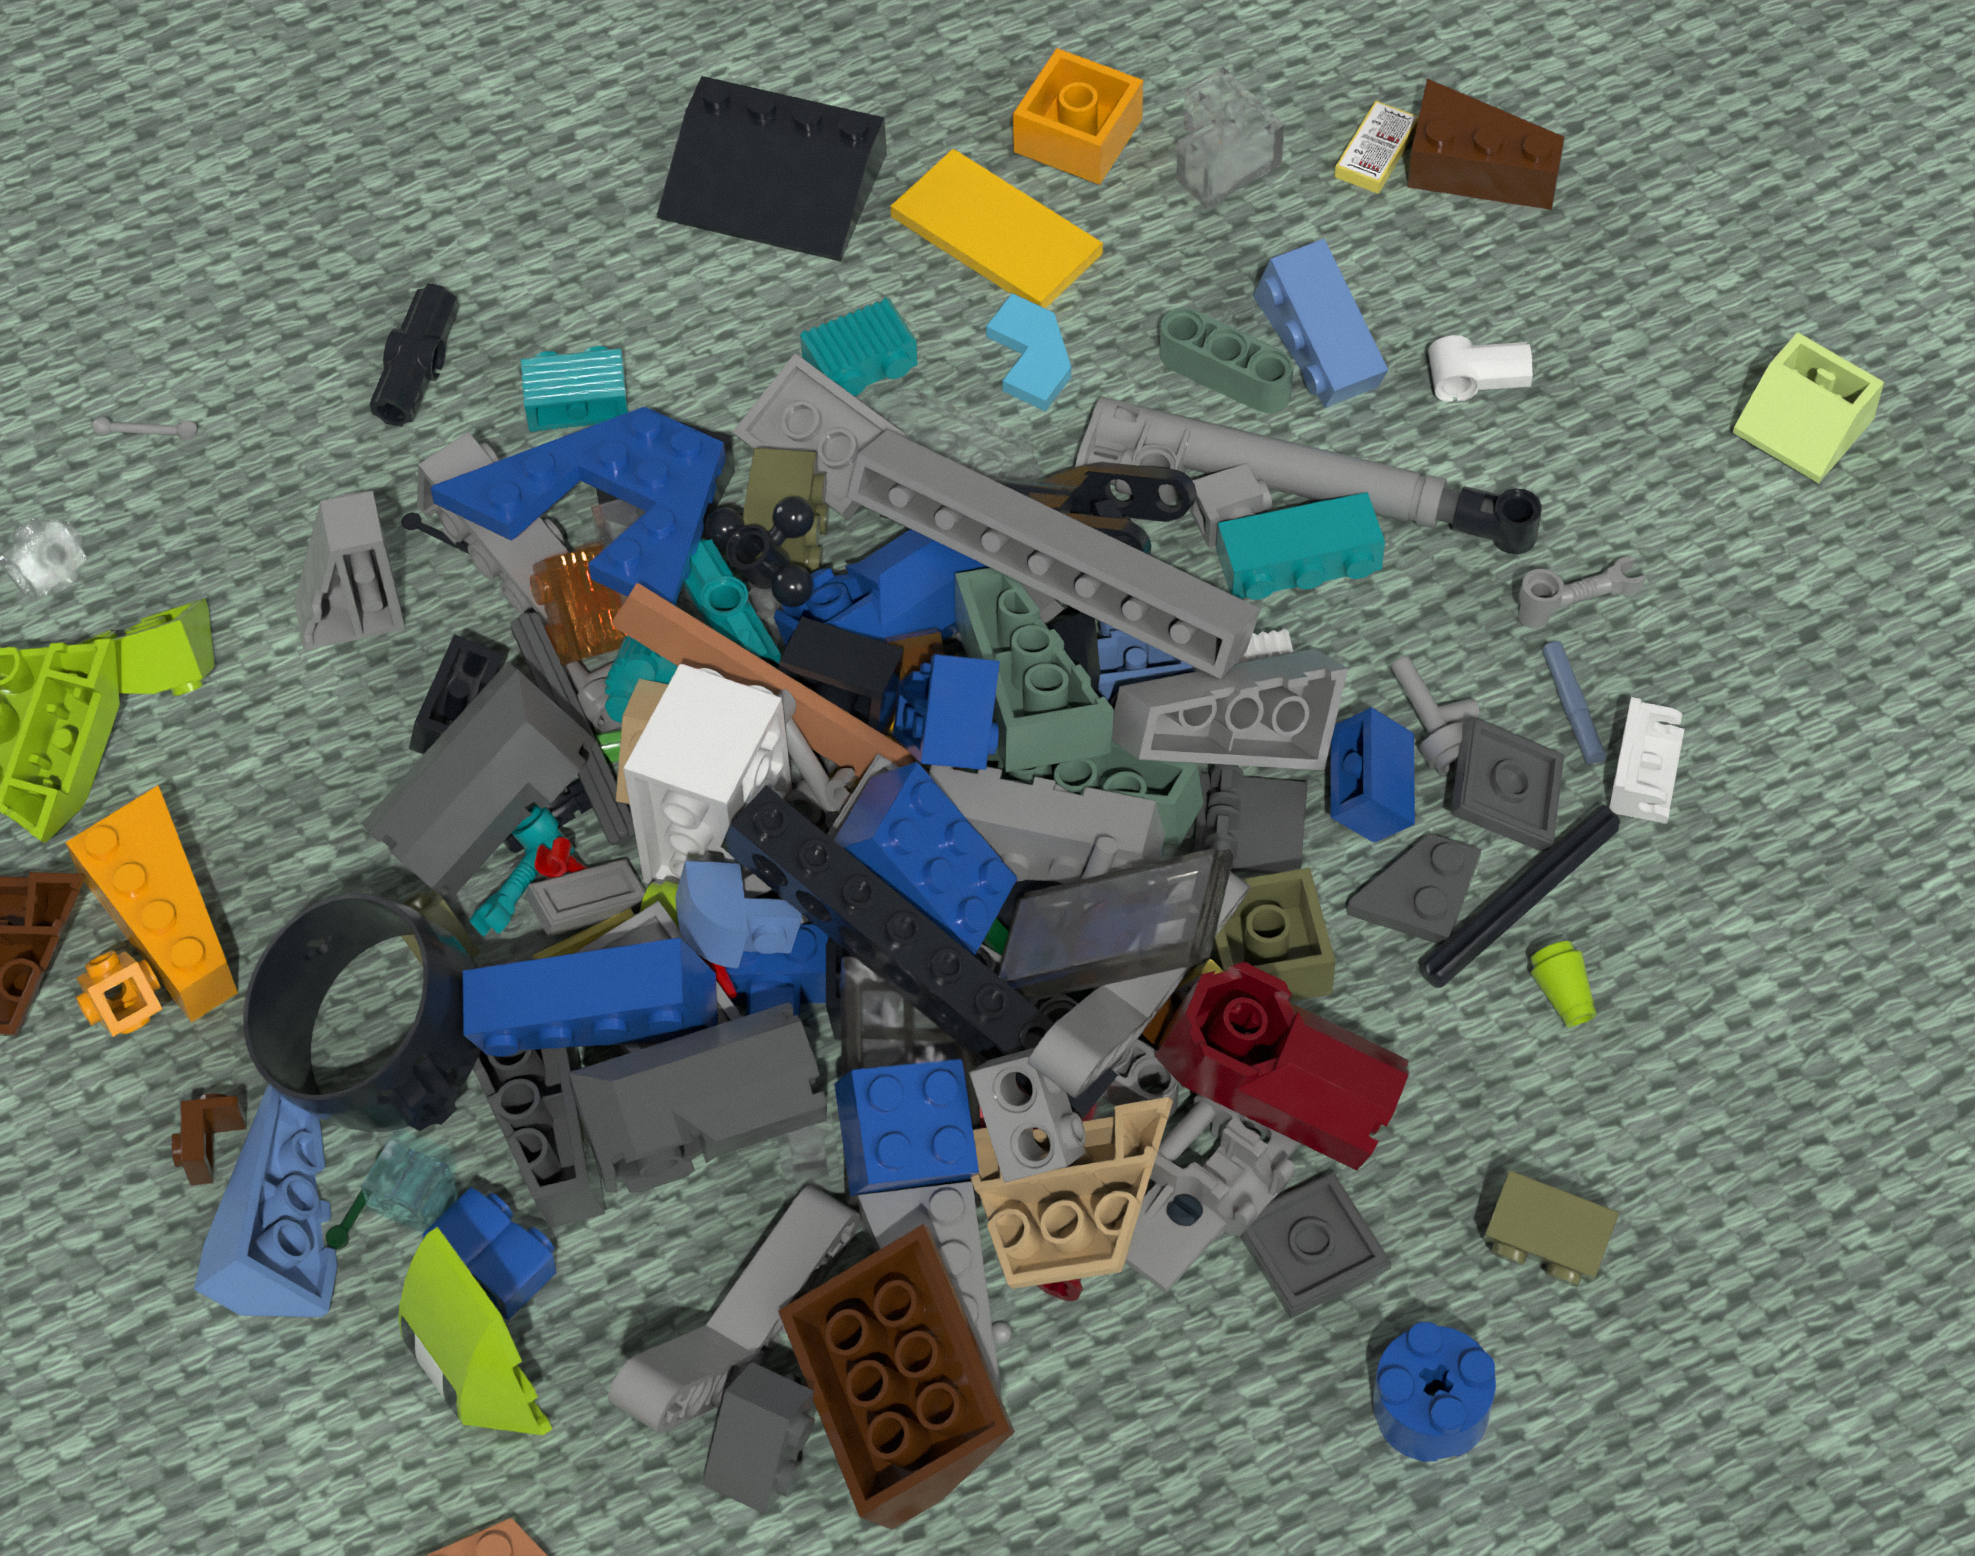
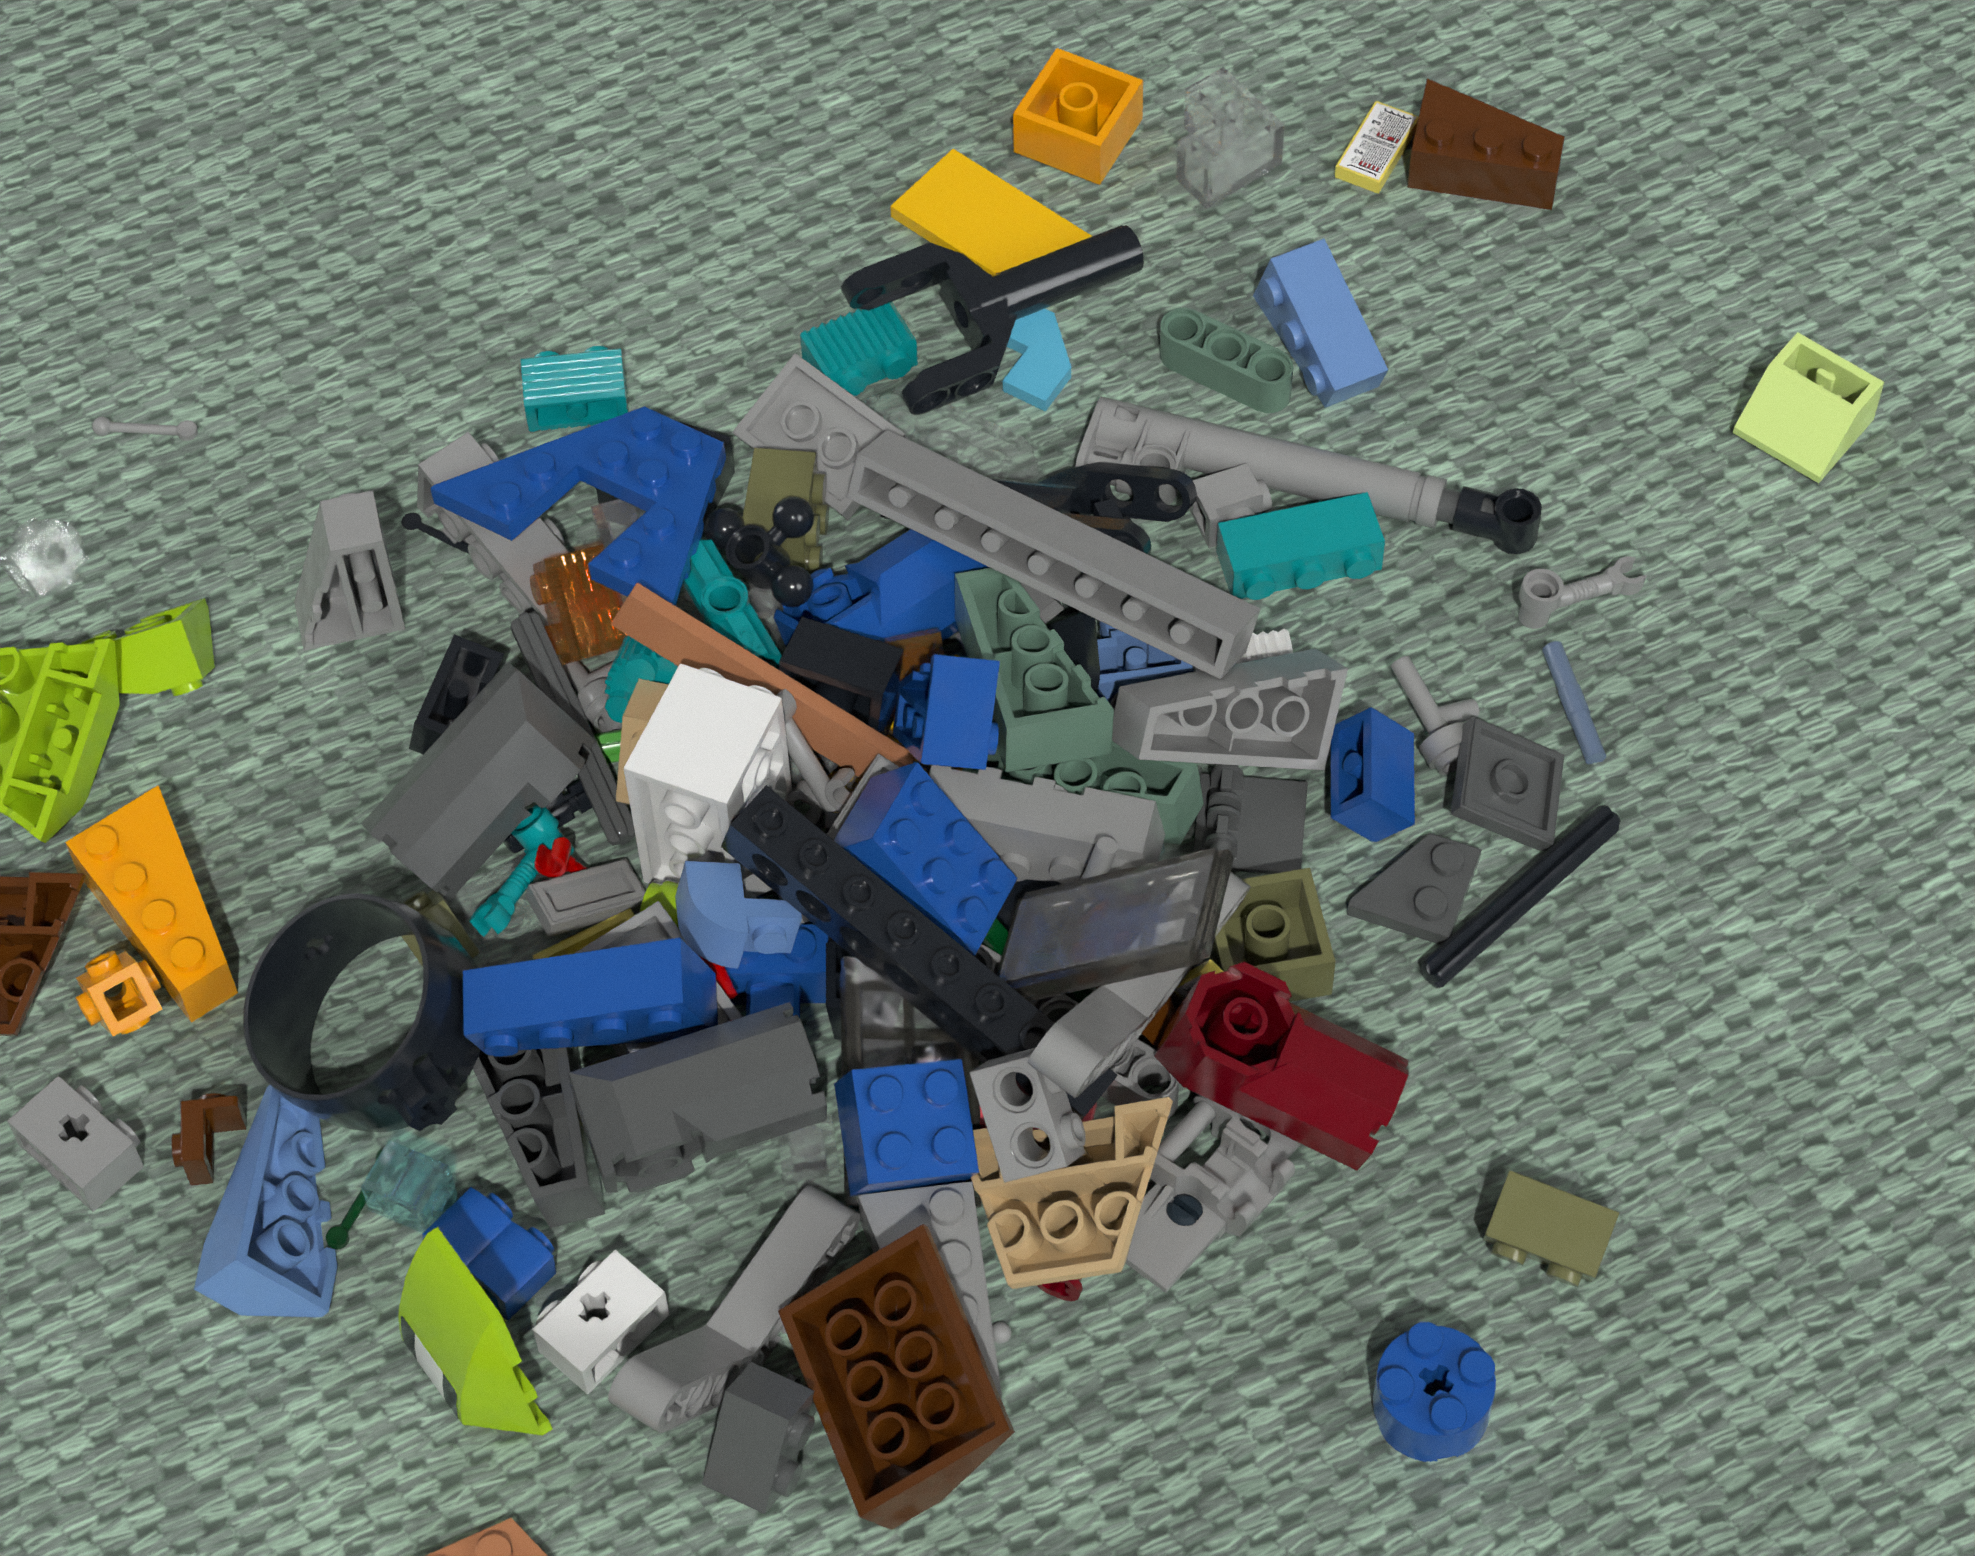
(50, 1133): none -> light grey brick
(414, 355): black piece -> none
(594, 1347): none -> white brick
(772, 168): black slope -> none
(987, 303): none -> black piece
(1314, 1245): dark grey tile -> none
(1464, 369): white piece -> none
(1565, 982): lime cone -> none
(1647, 762): white hinge -> none

